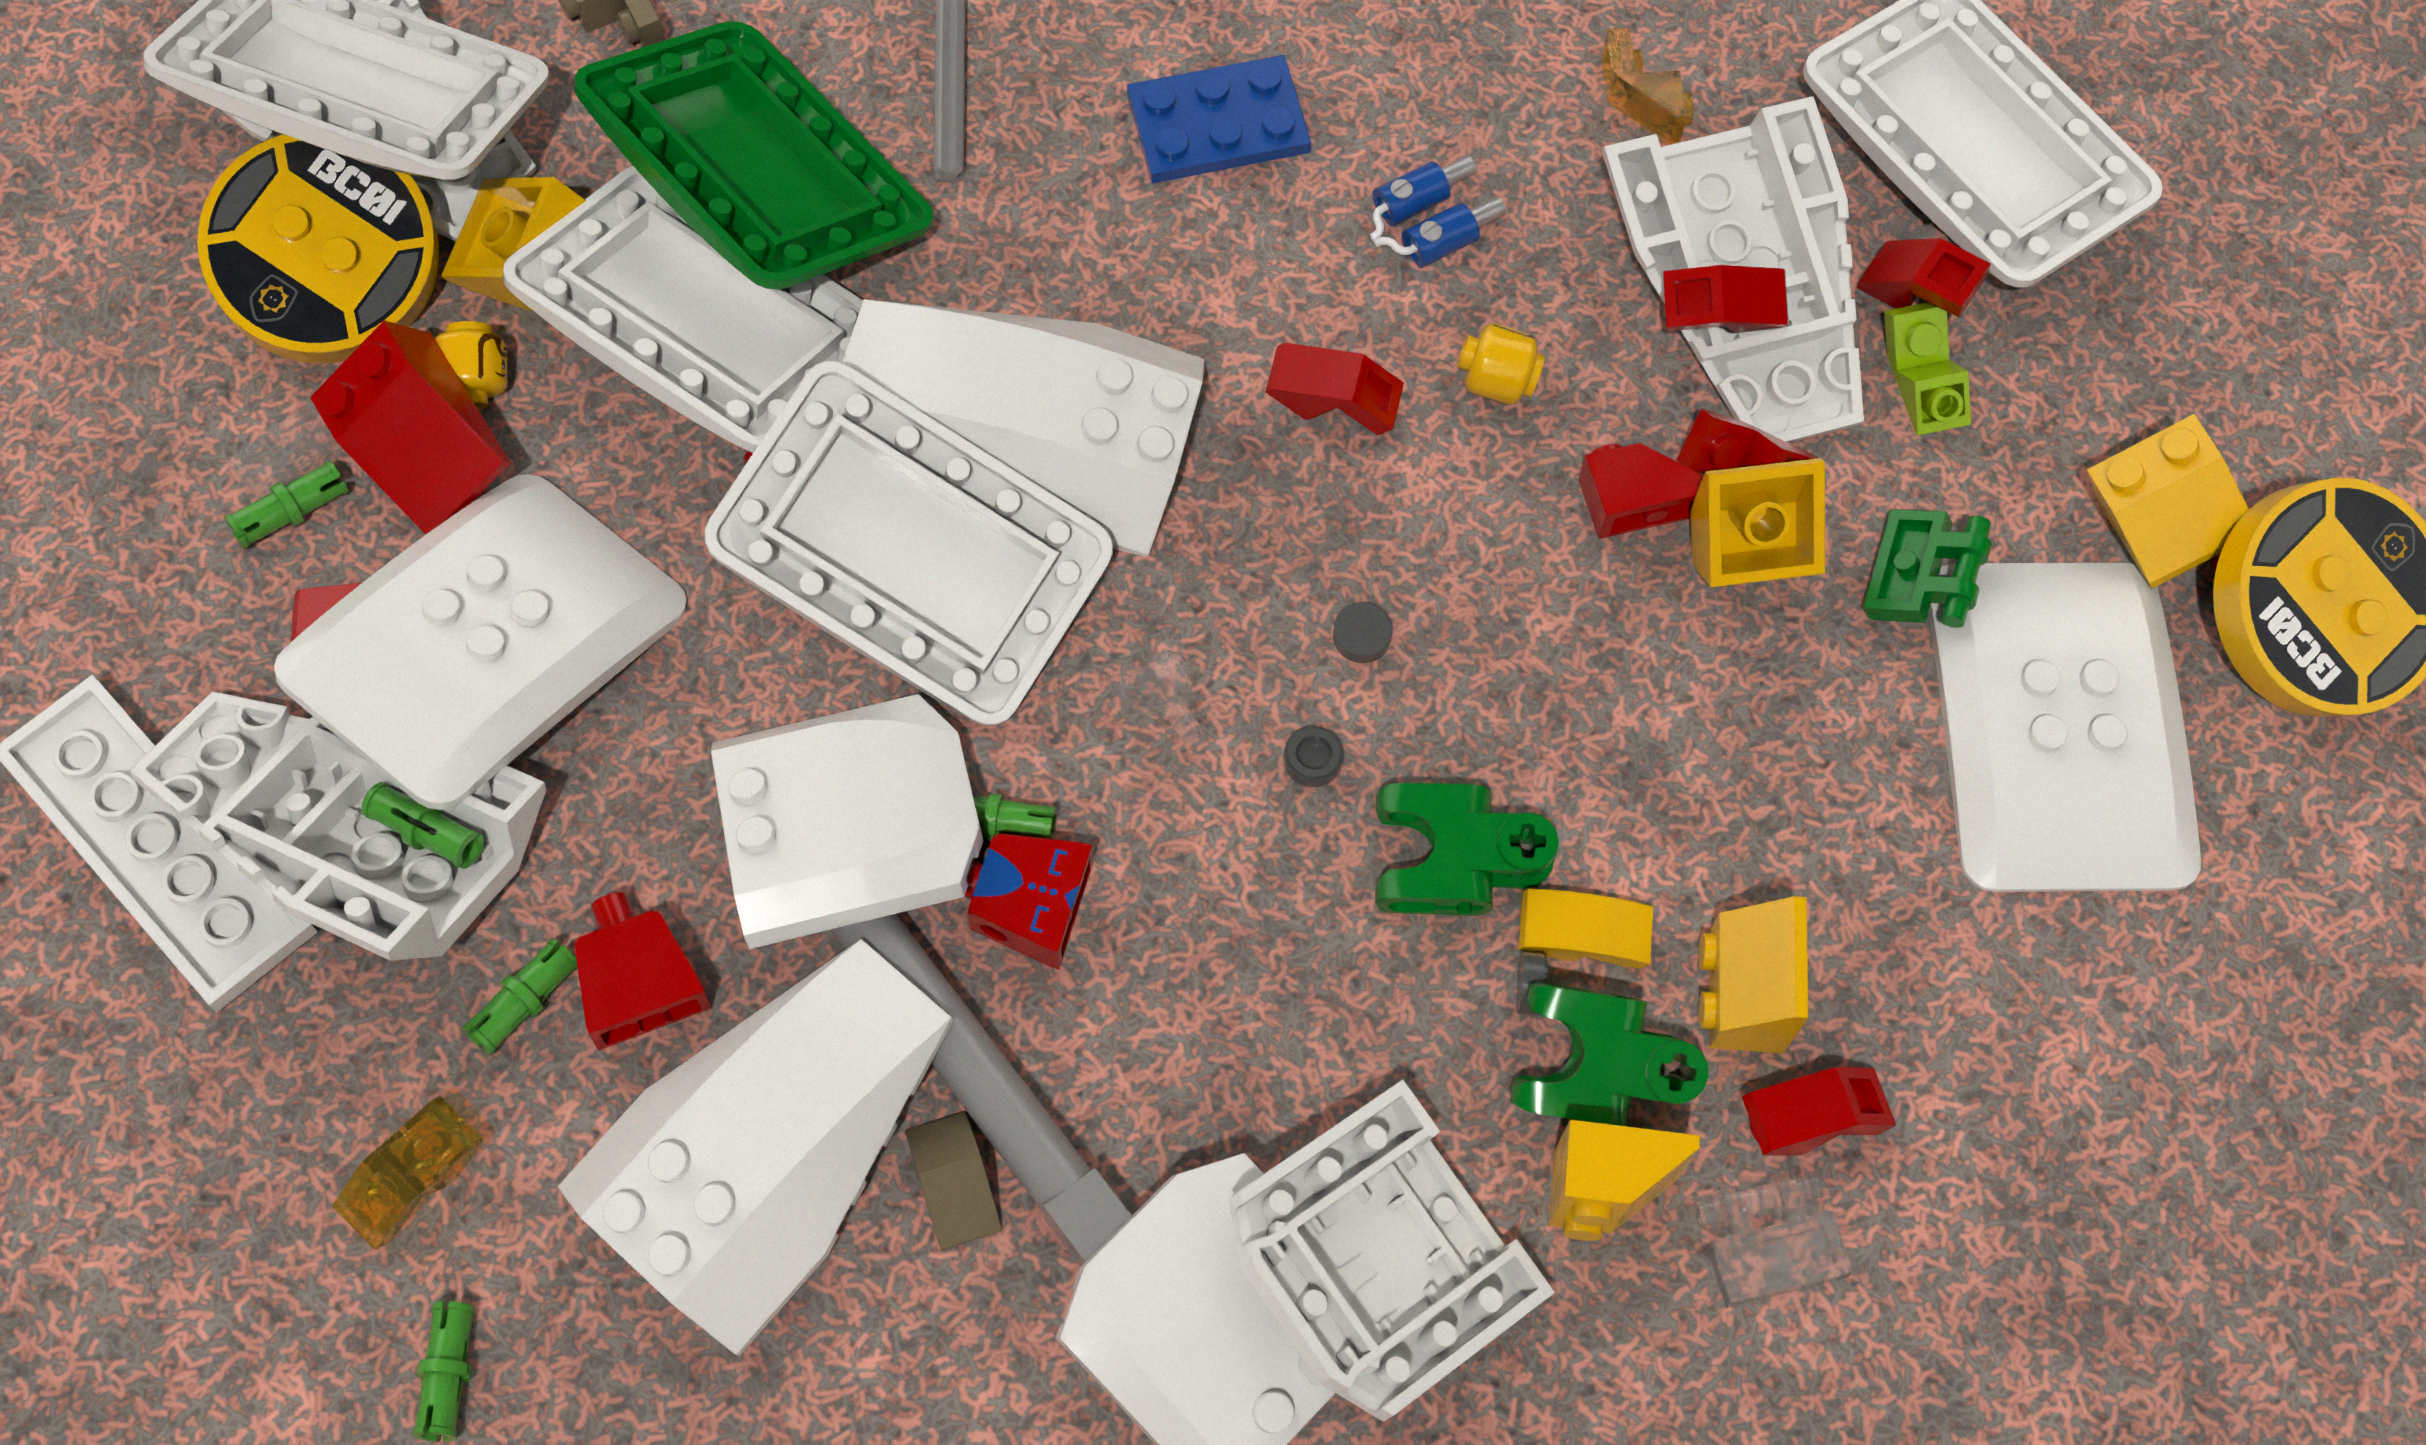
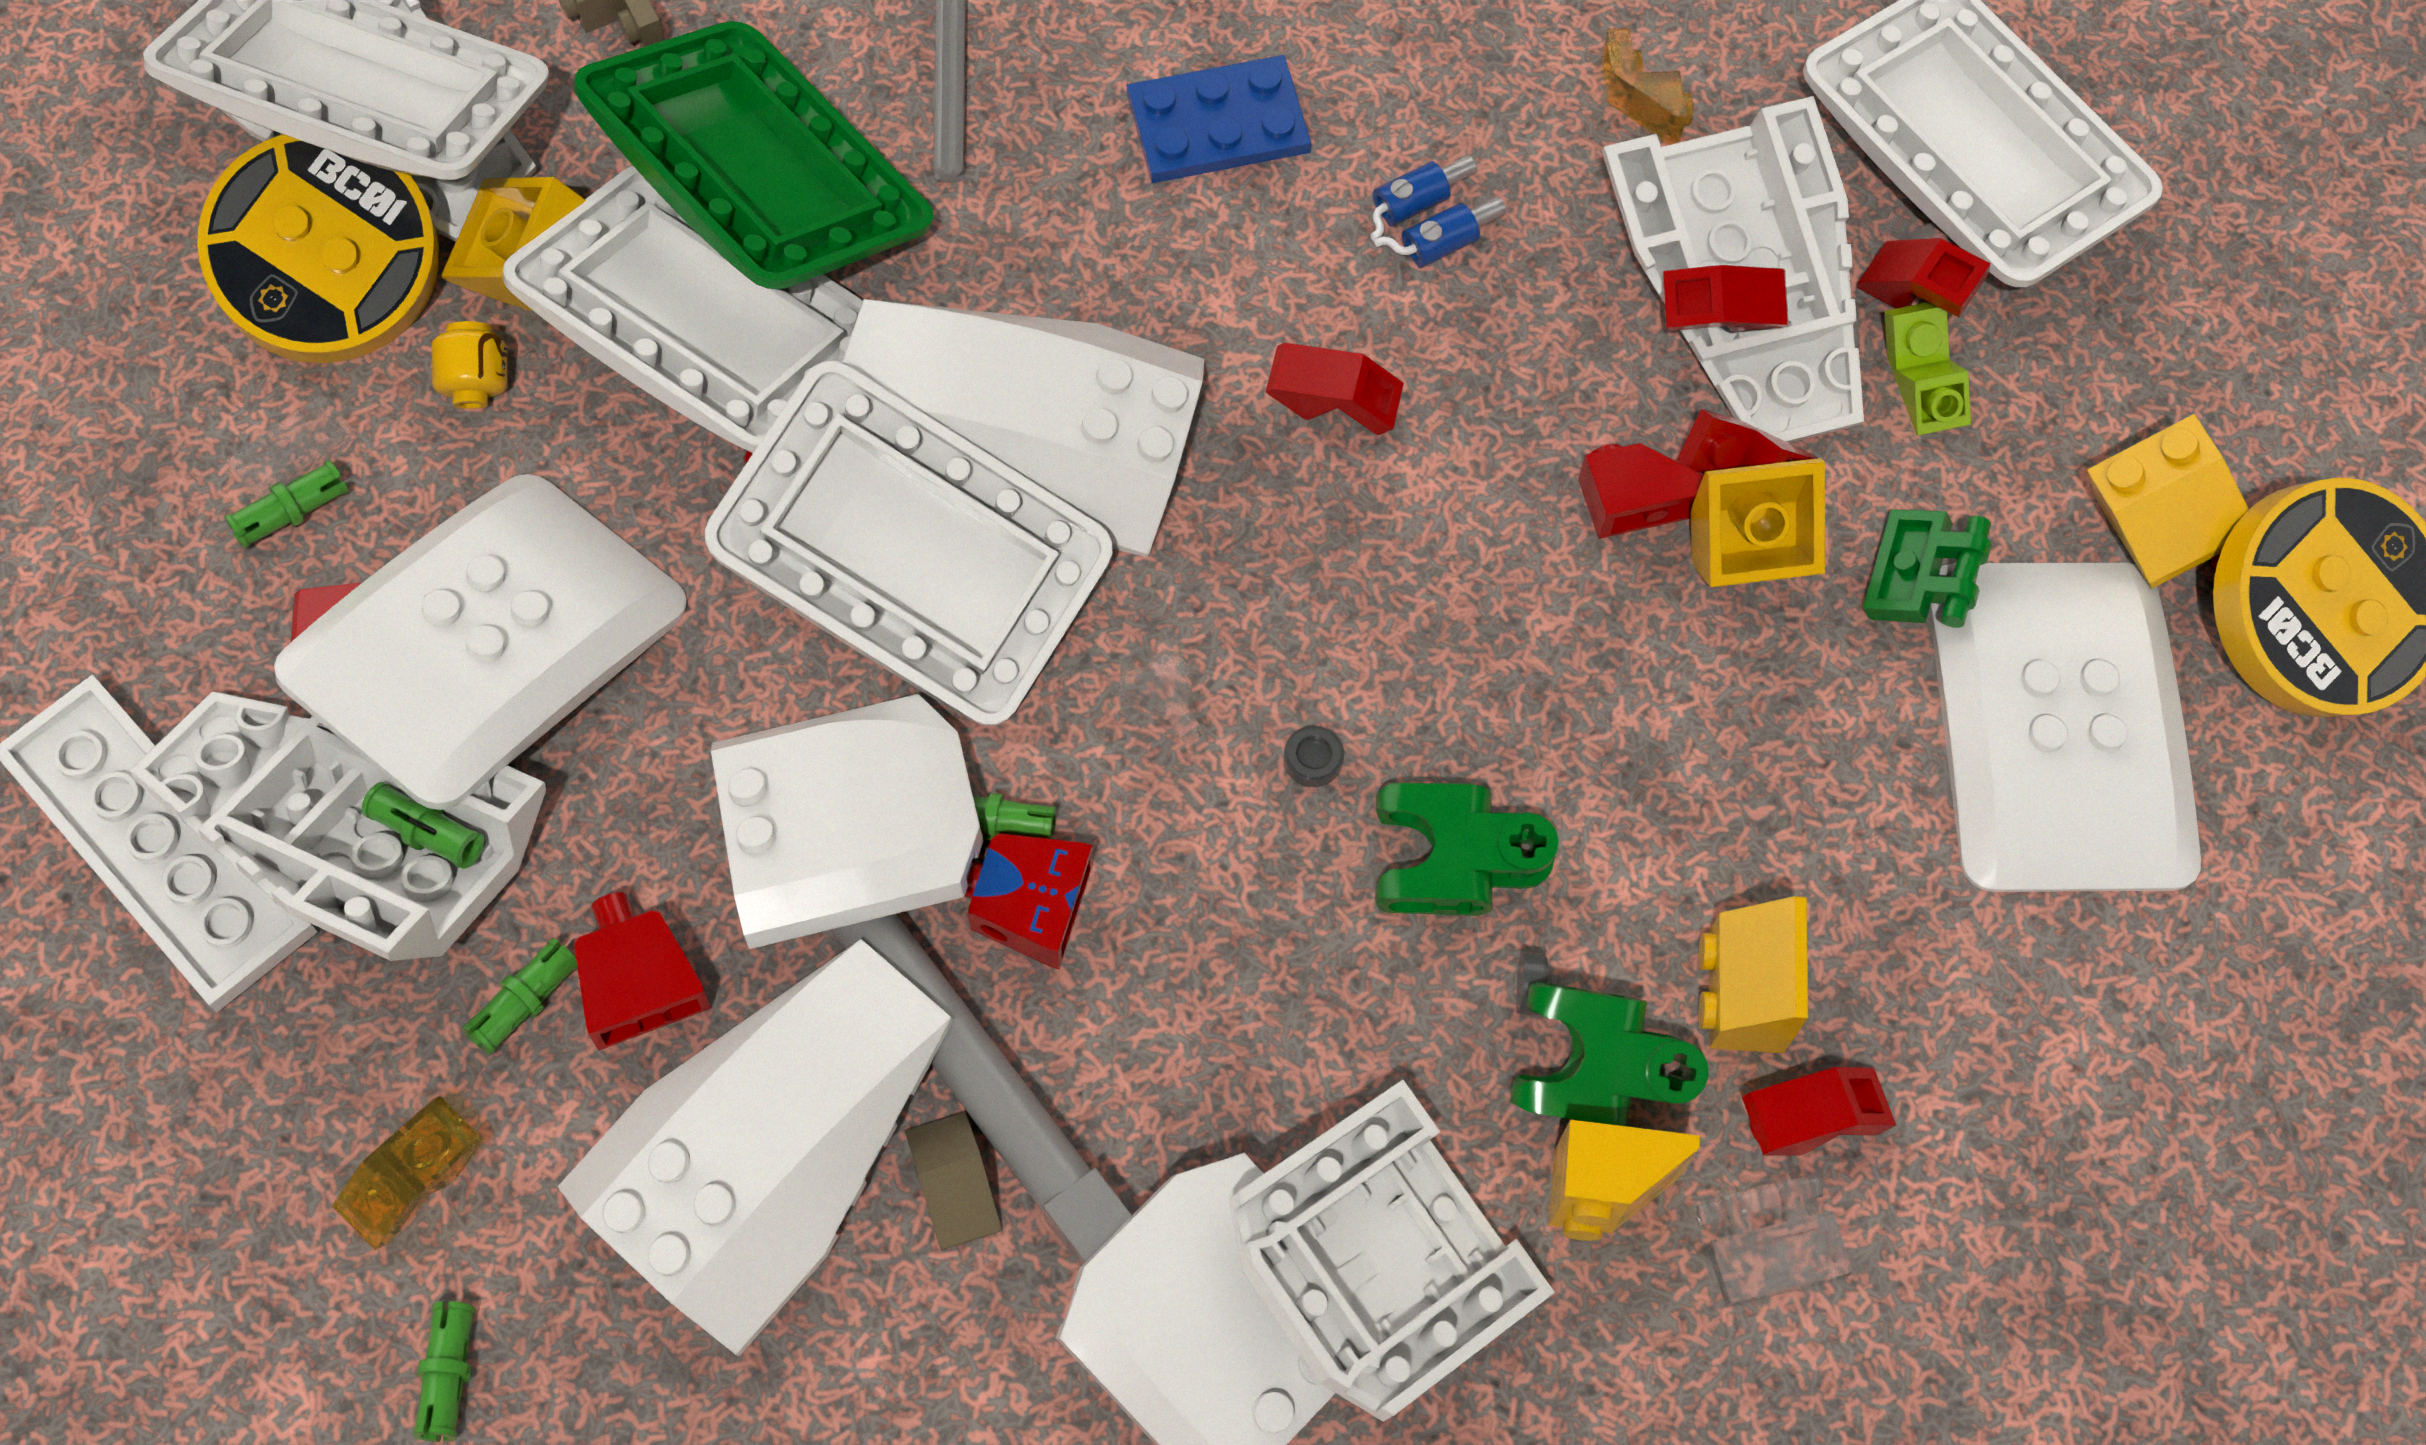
(411, 424): red slope -> none
(1362, 632): dark grey tile -> none
(1501, 364): yellow head -> none
(1586, 925): yellow slope -> none

